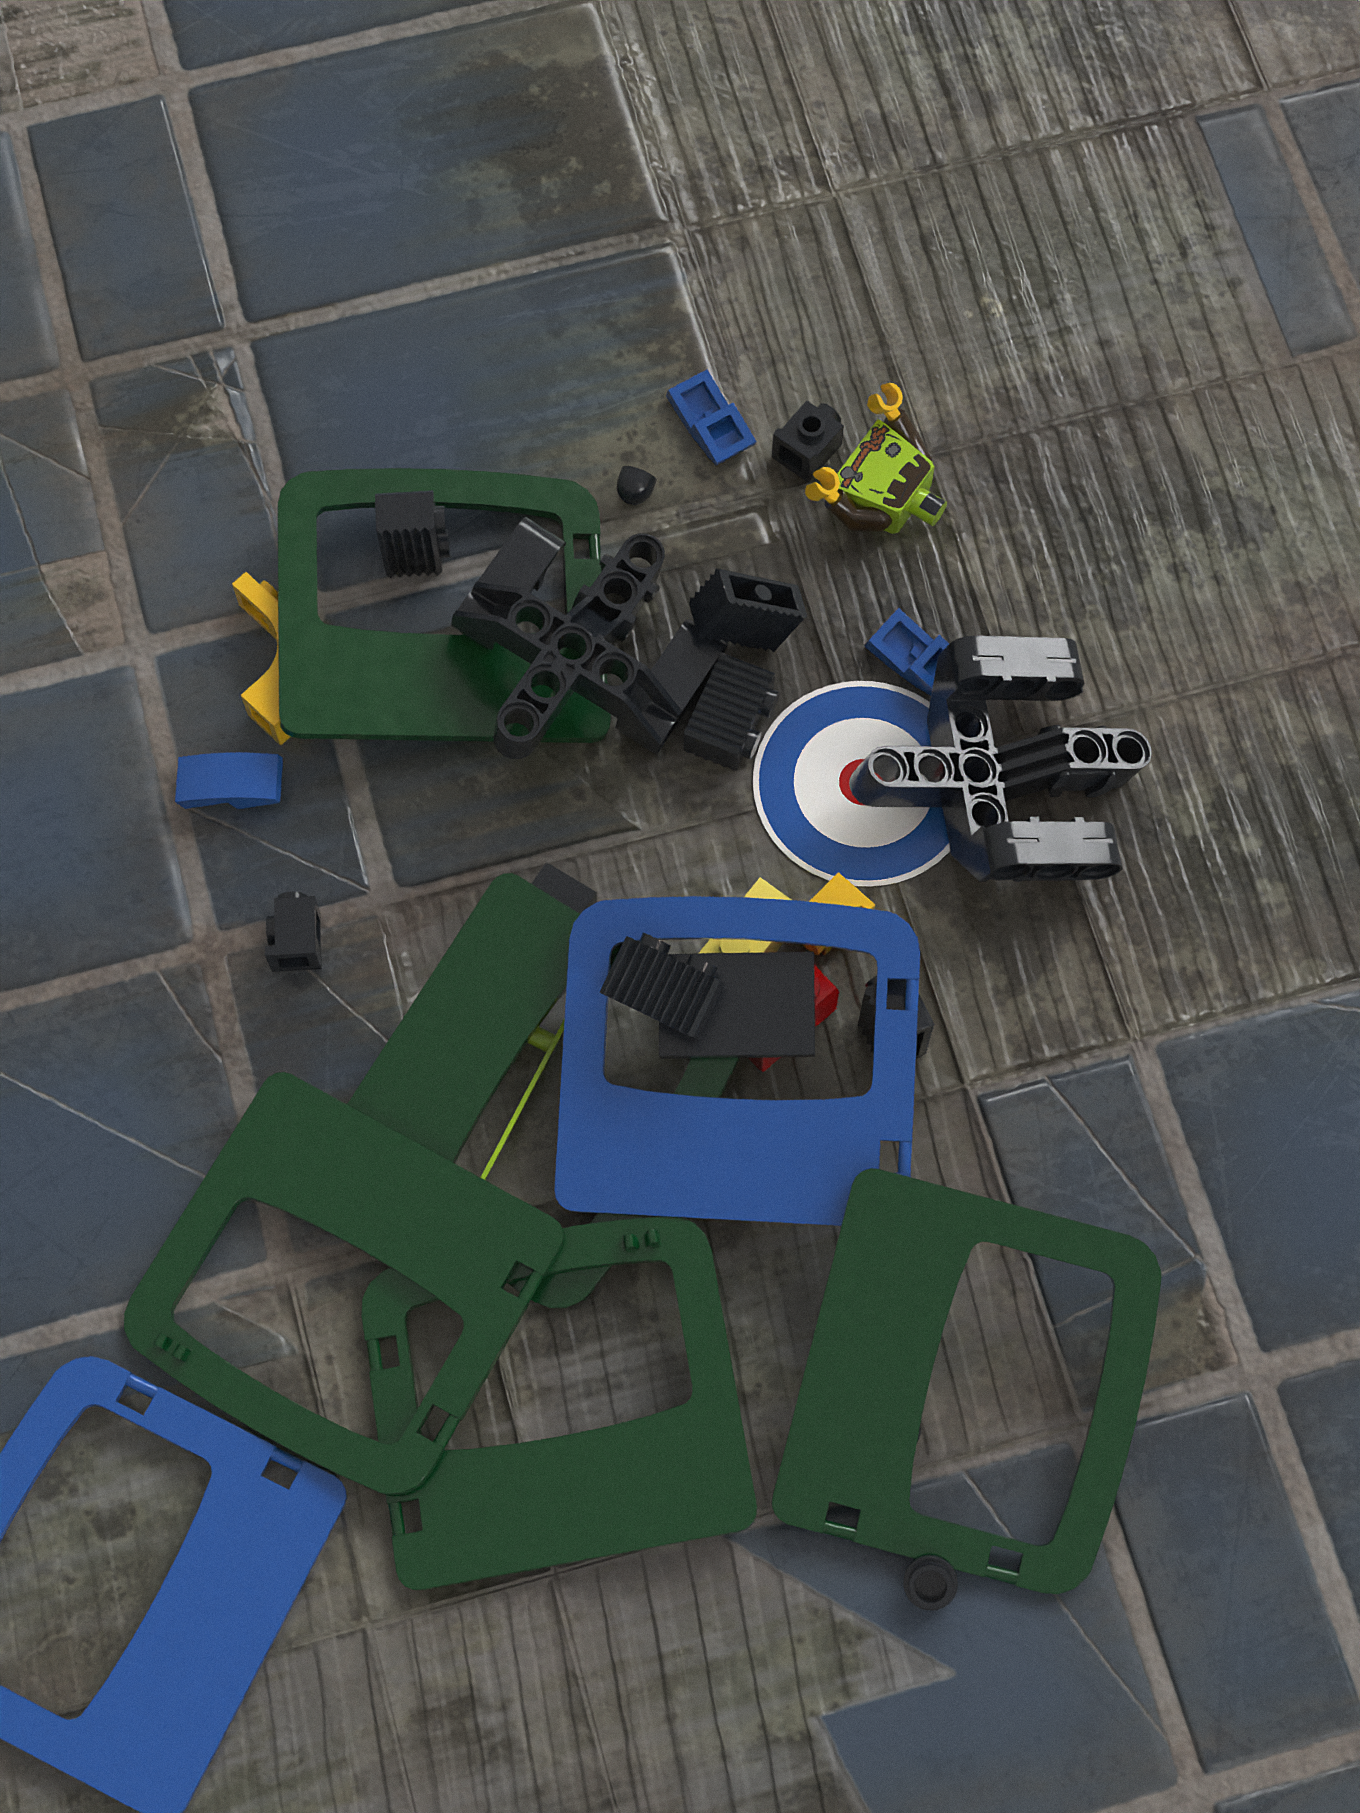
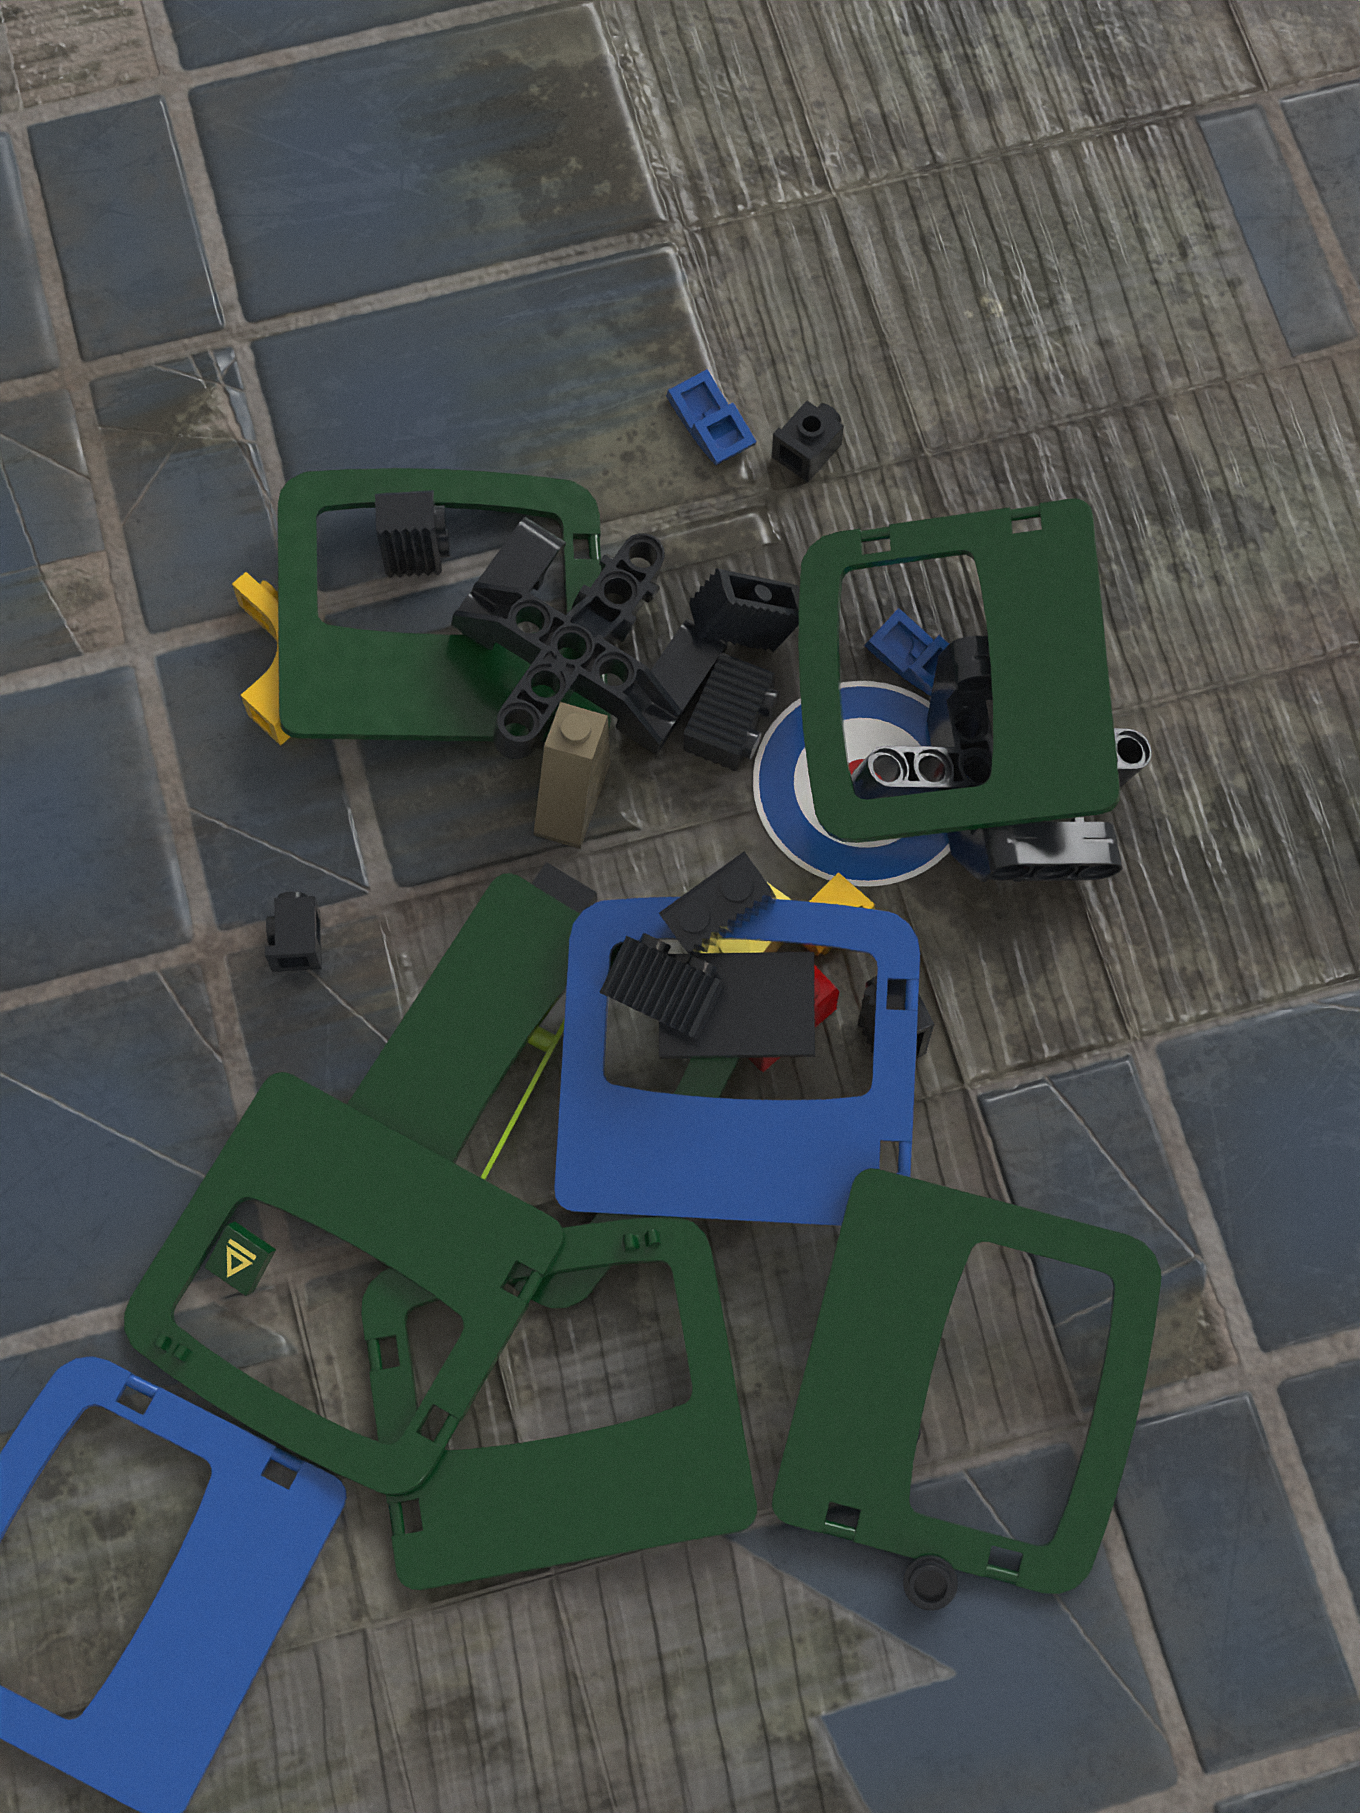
(229, 778): blue slope -> none
(240, 1258): none -> dark green tile
(572, 774): none -> dark tan slope
(635, 485): black hinge -> none
(718, 905): none -> black brick
(884, 475): torso -> none
(1047, 673): none -> dark green door

